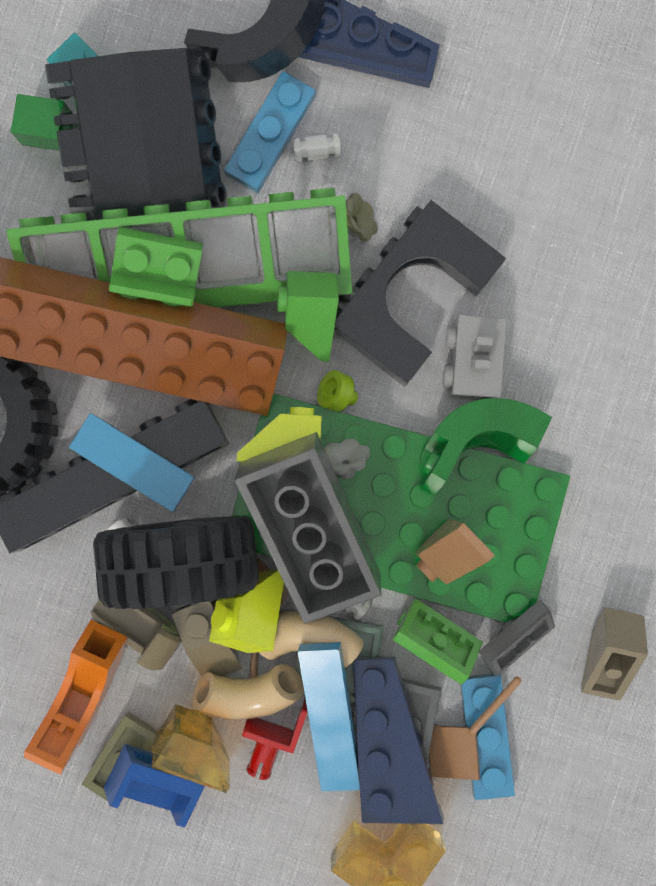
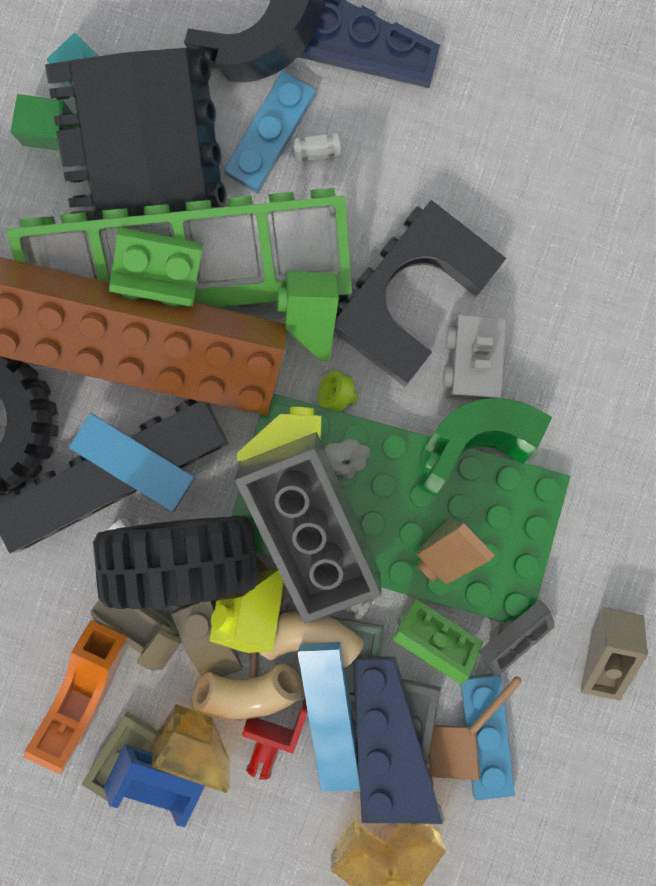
(360, 217): olive plant -> none

